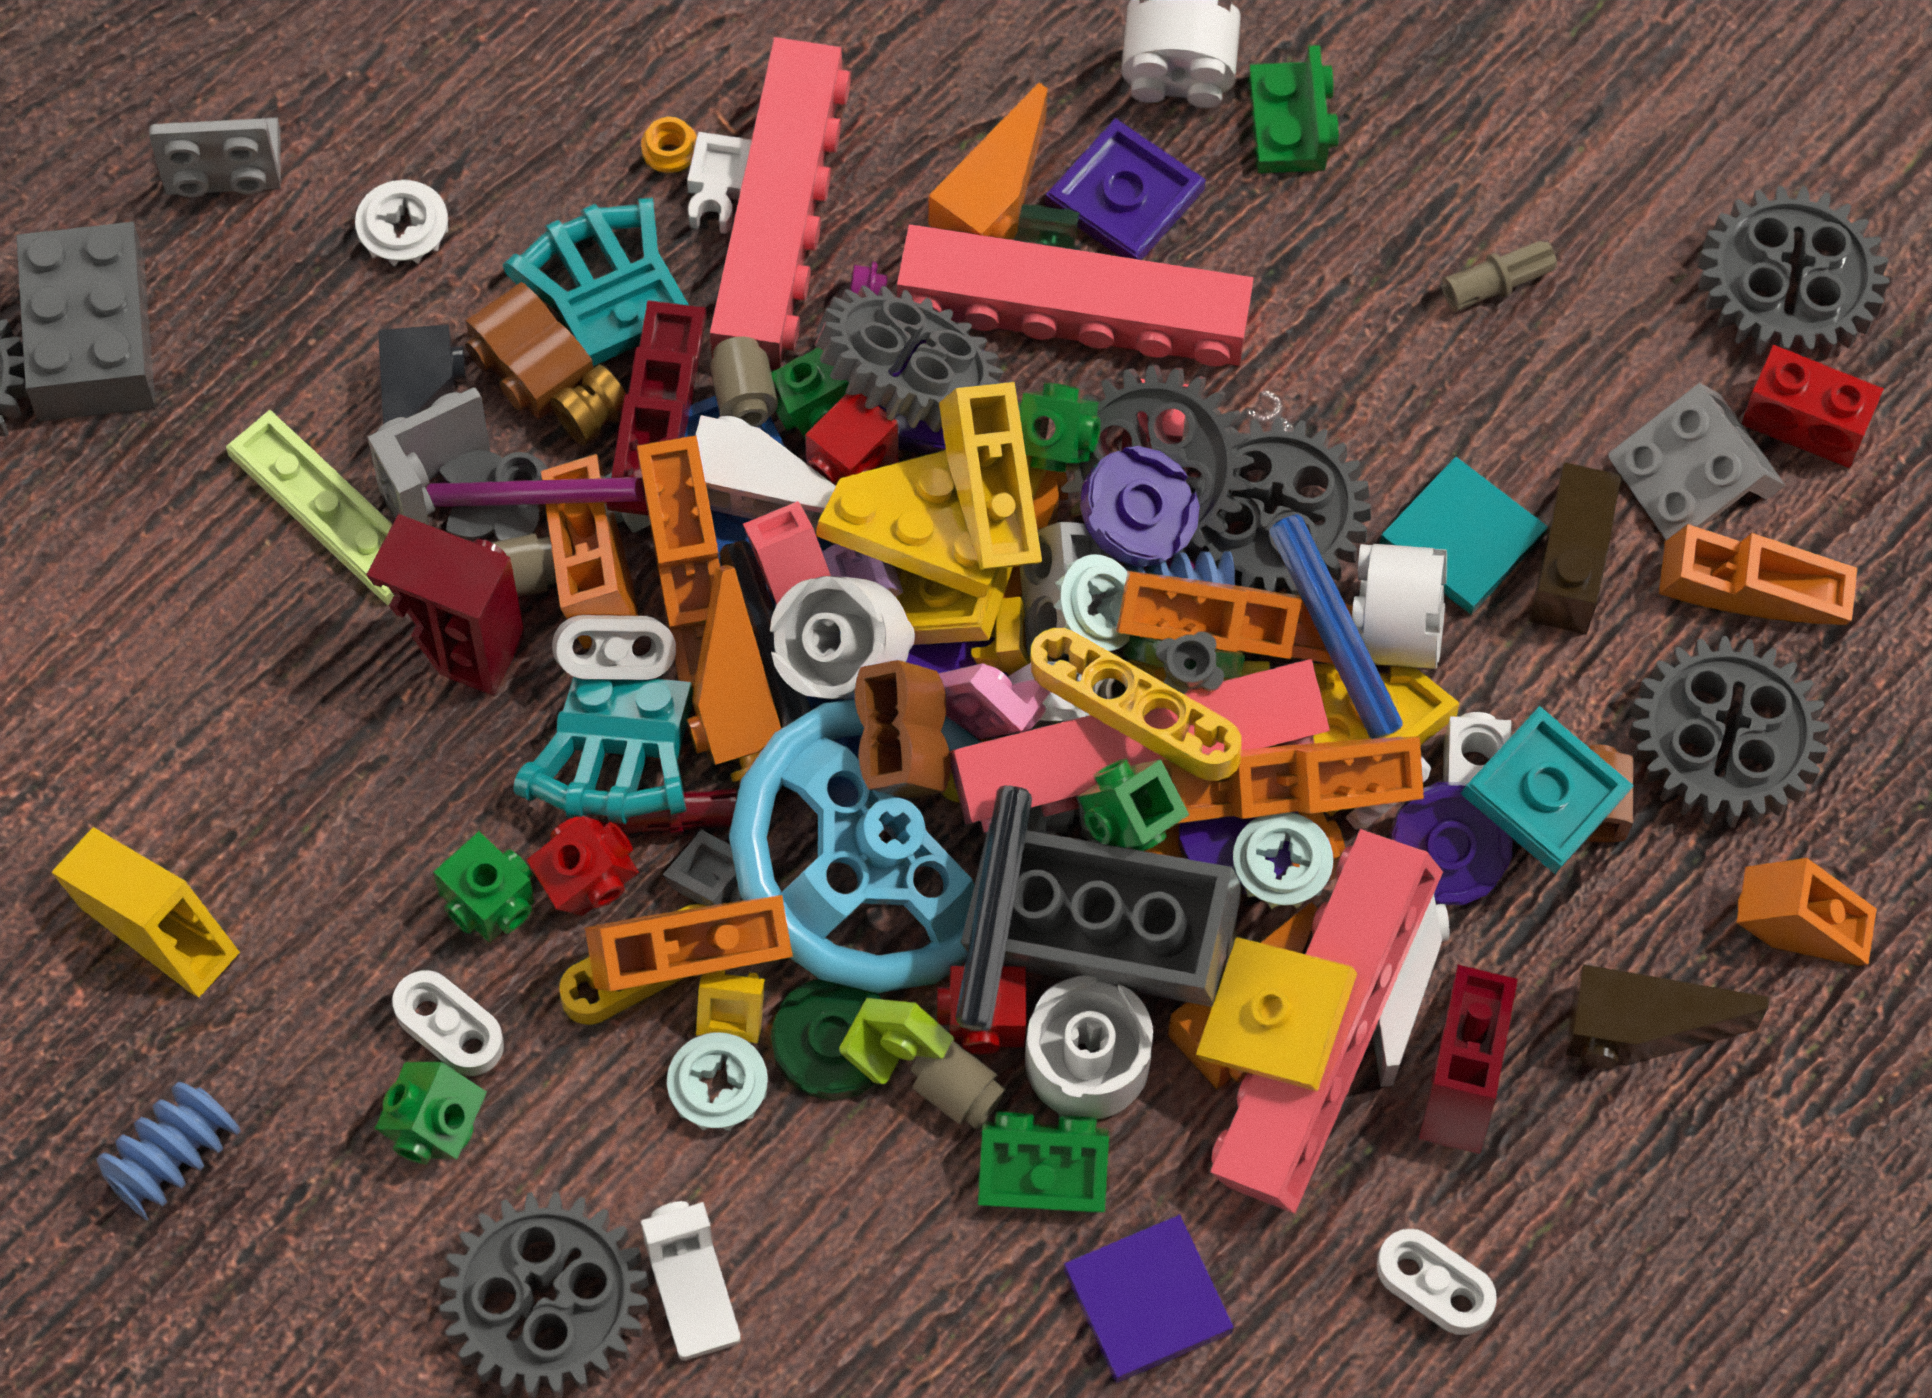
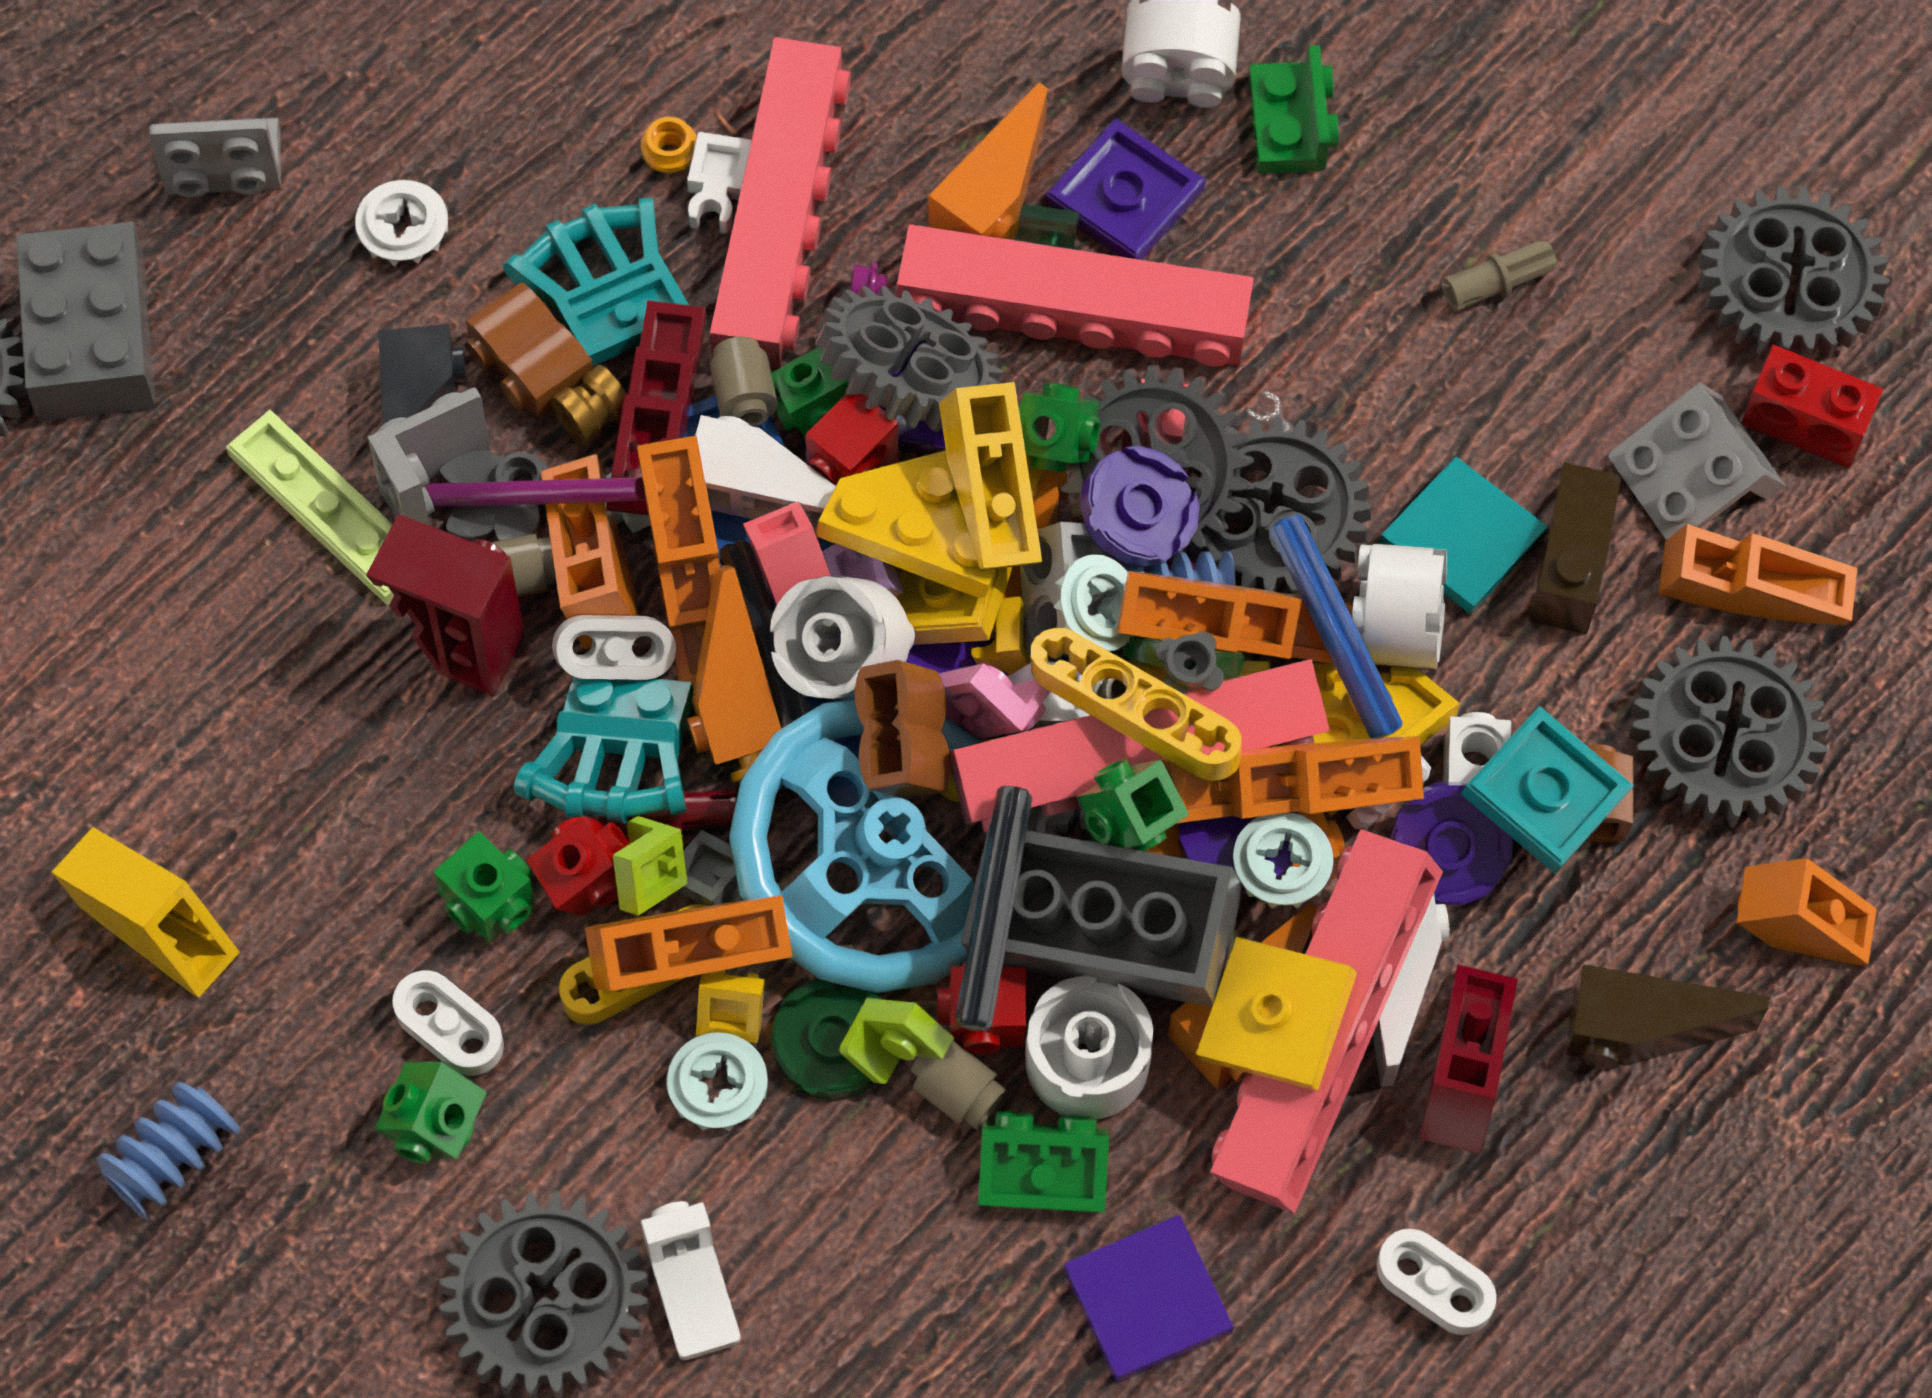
(649, 866): none -> lime bracket

